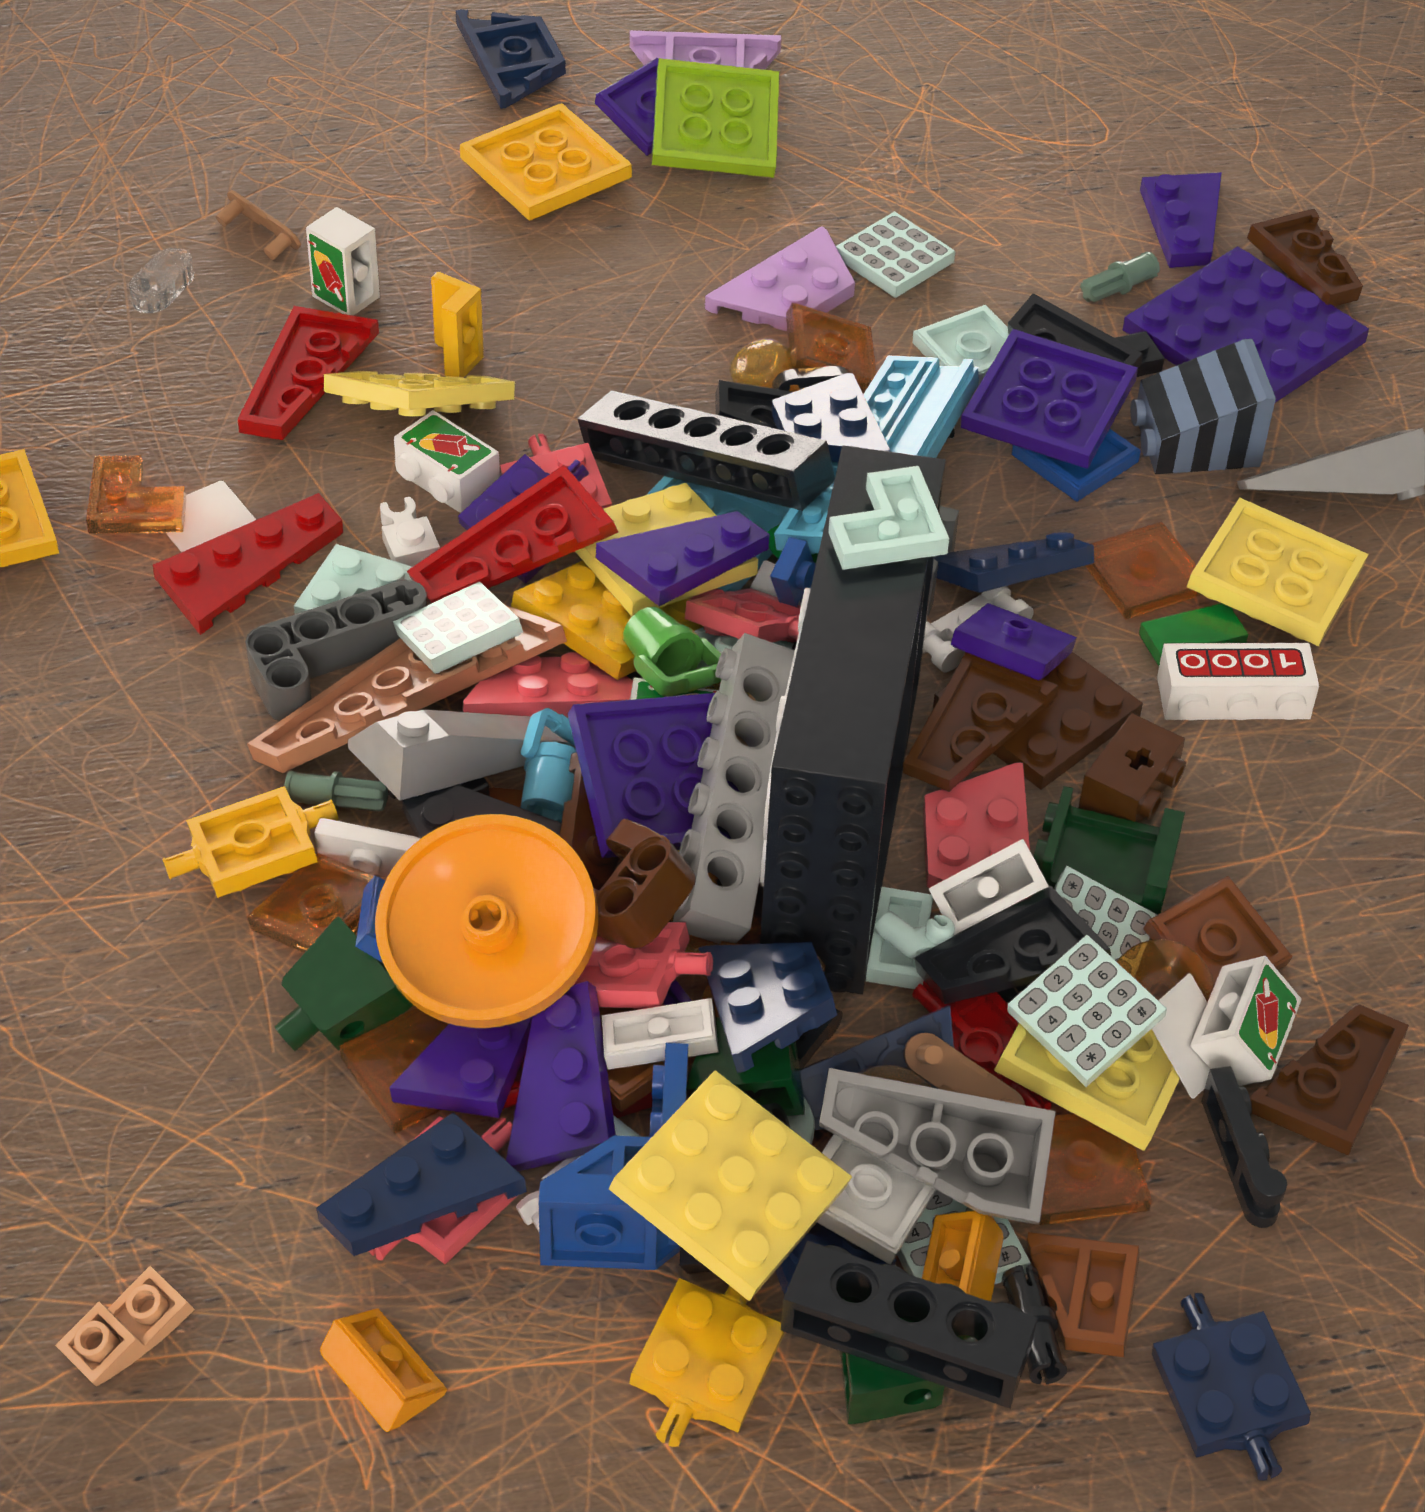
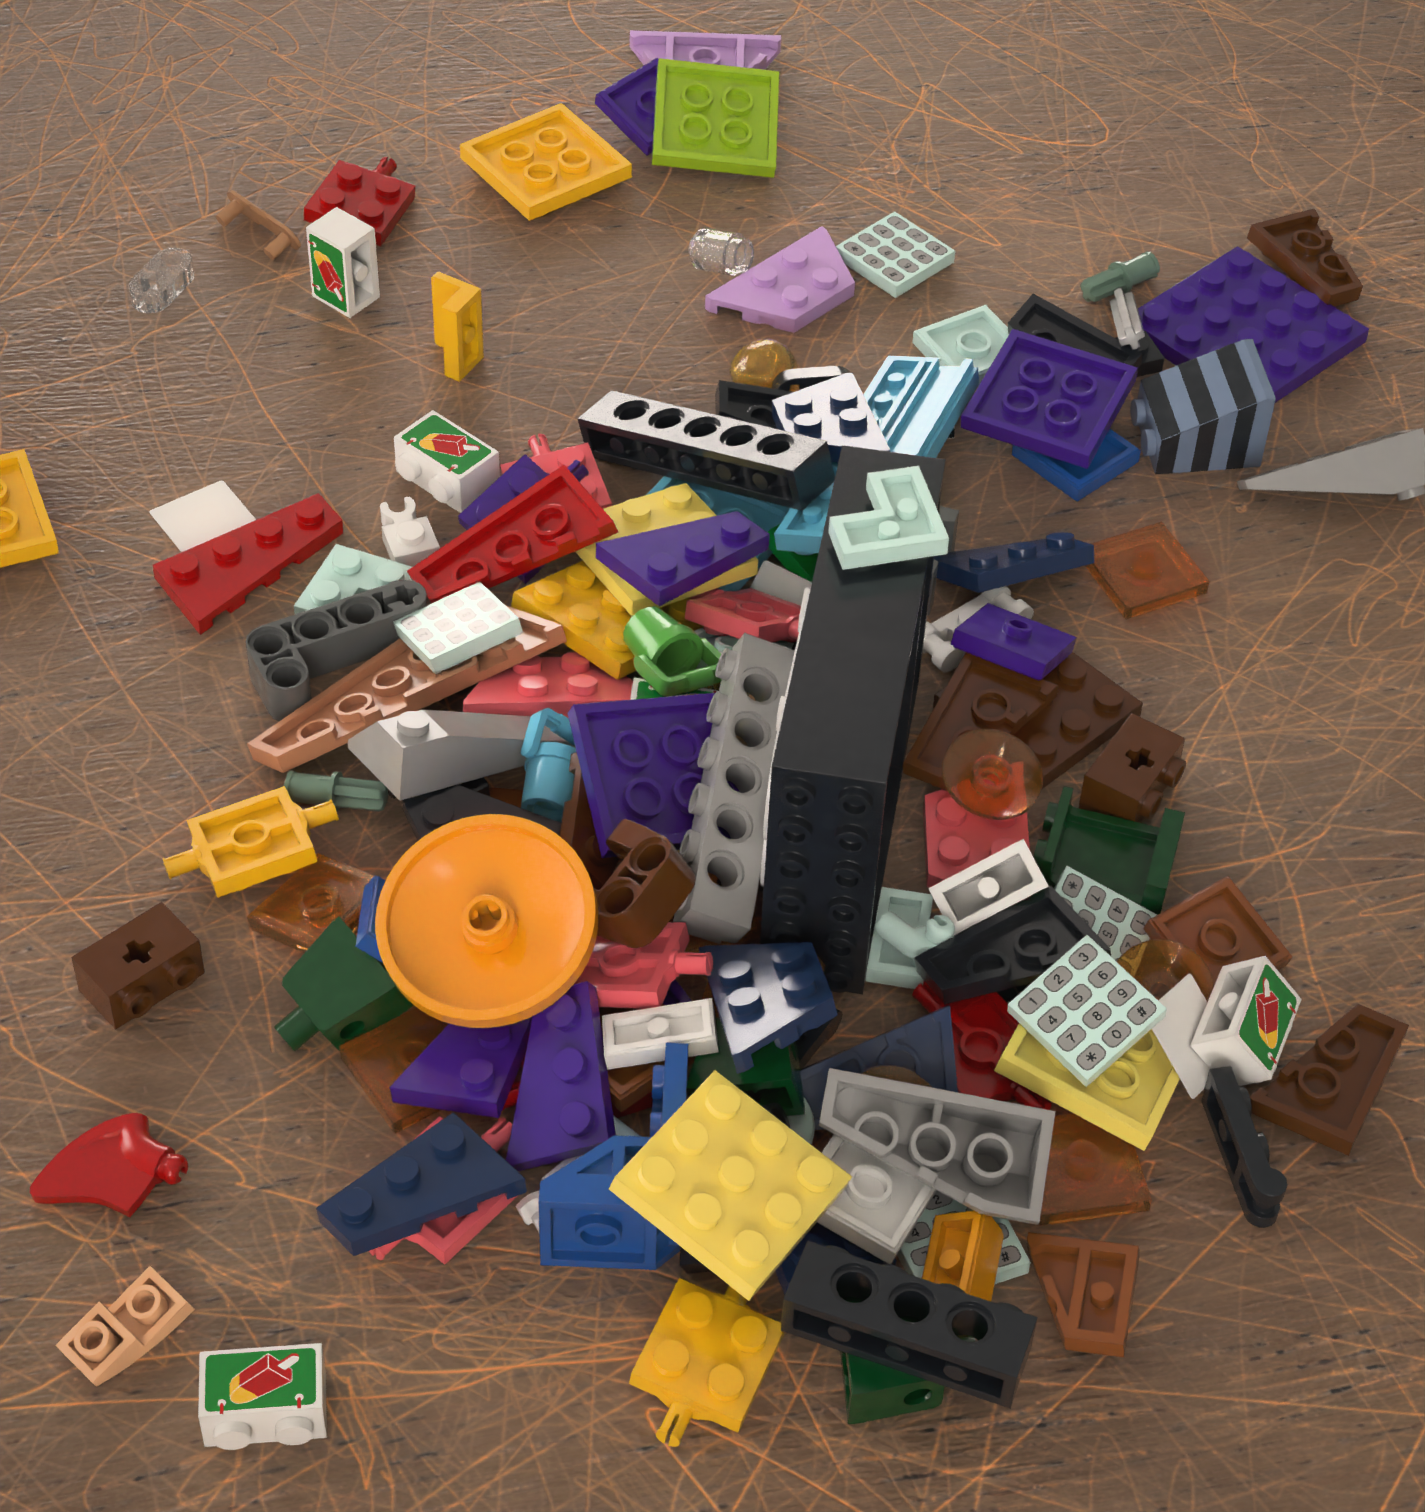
(110, 1167): none -> red arm
(123, 506): clear orange plate -> none
(138, 965): none -> reddish brown brick
(262, 1395): none -> brick
(293, 375): red wing -> none
(361, 846): white plate -> none
(363, 194): none -> red plate
(380, 1368): light orange slope -> none
(418, 391): light yellow plate -> none
(512, 53): dark blue wing -> none
(721, 251): none -> clear brick
(793, 572): blue plate -> none
(829, 340): clear orange plate -> none
(953, 1071): medium nougat piece -> none
(1000, 759): none -> clear orange dish
(1029, 1298): black pin -> none
(1126, 318): none -> light grey axle
(1183, 215): dark purple wing -> none
(1202, 625): green tile -> none
(1231, 1385): dark blue plate -> none
(1237, 681): white brick -> none
(1277, 571): light yellow plate -> none

